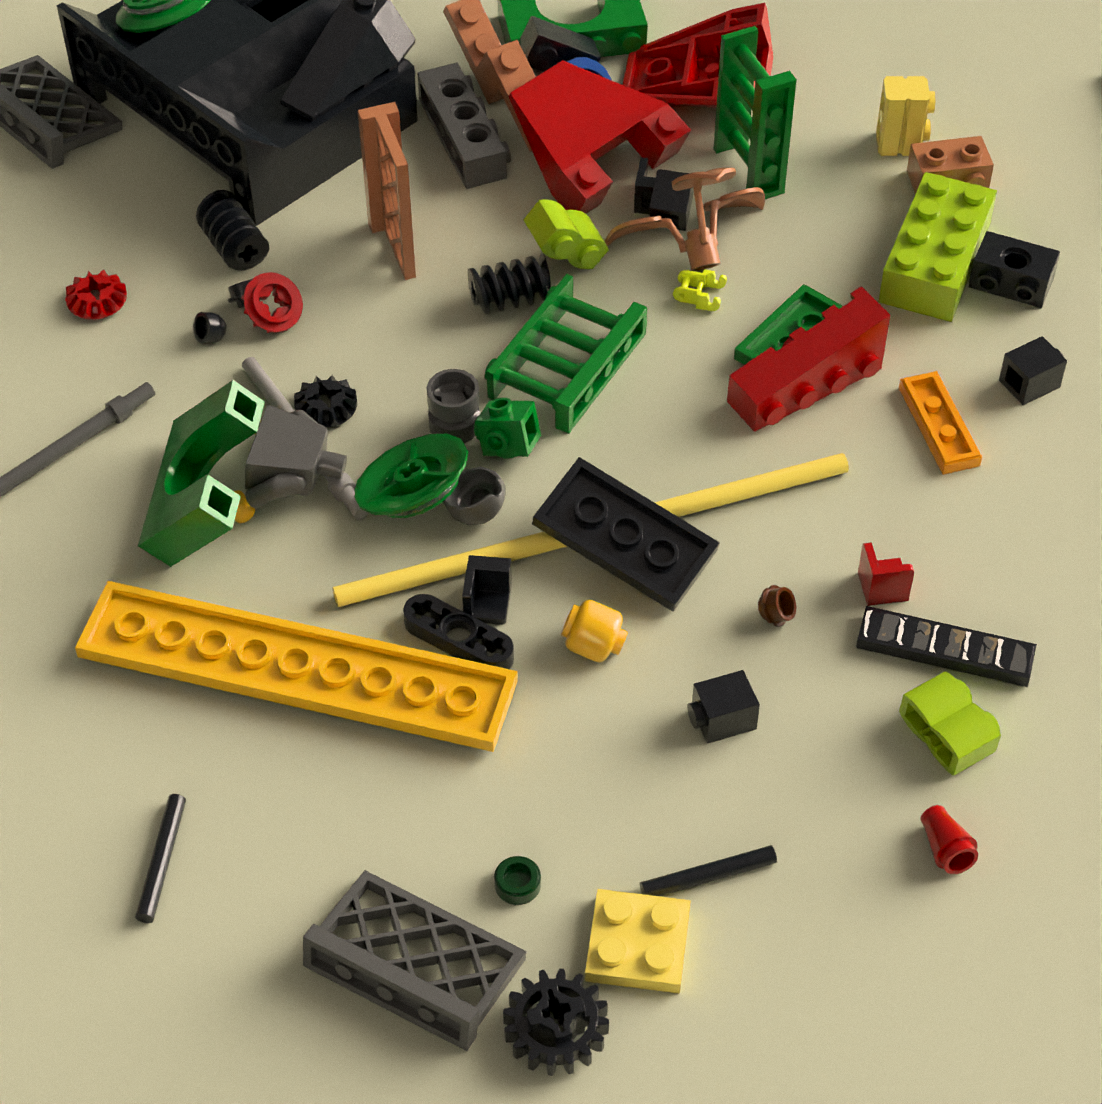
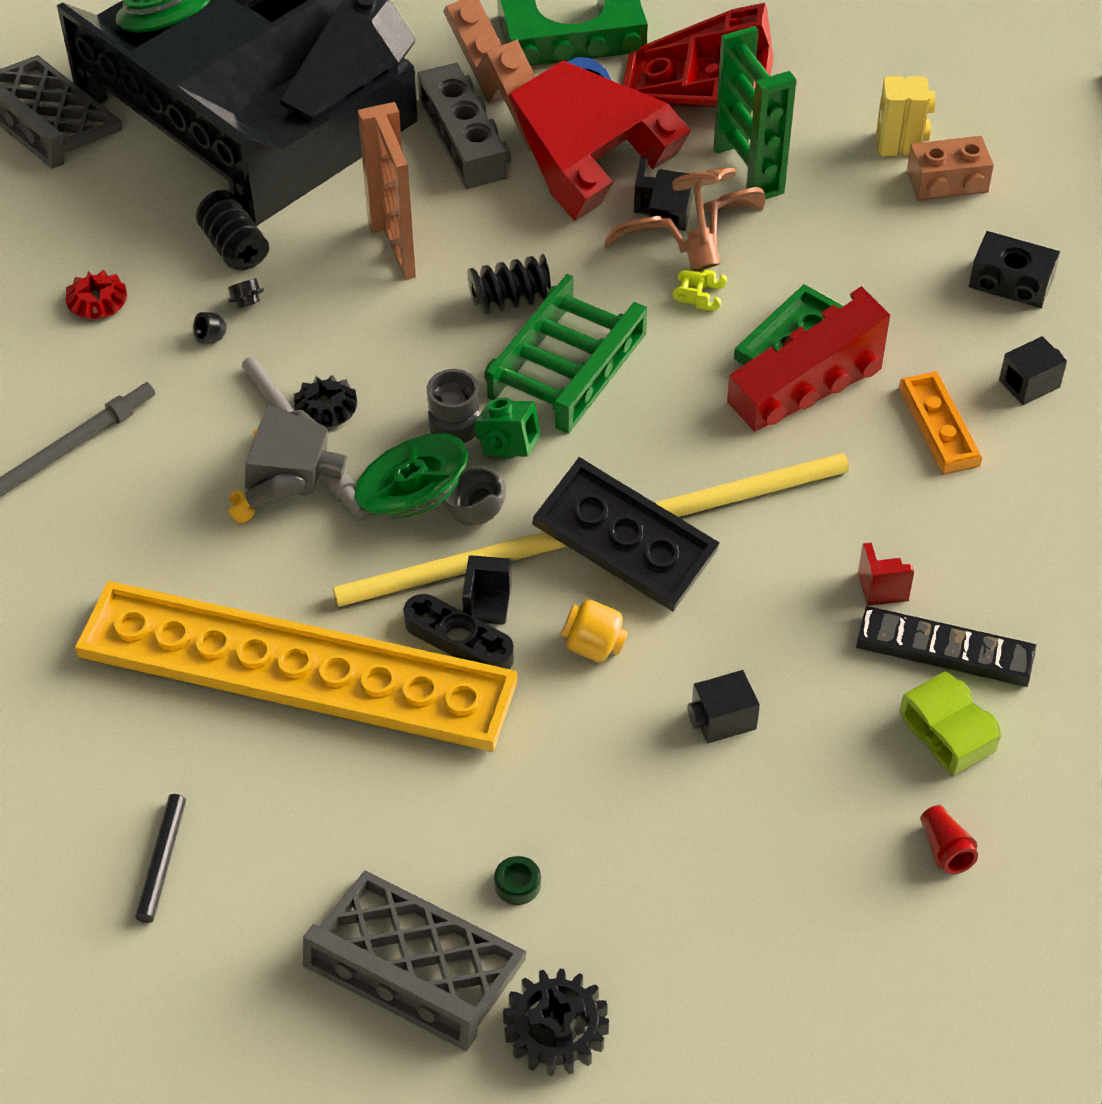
(187, 503): green arch -> none
(284, 293): red gear -> none
(550, 44): black brick -> none
(565, 234): lime brick -> none
(638, 941): light yellow plate -> none
(709, 872): black bar -> none
(777, 605): reddish brown plate -> none
(937, 246): lime brick -> none

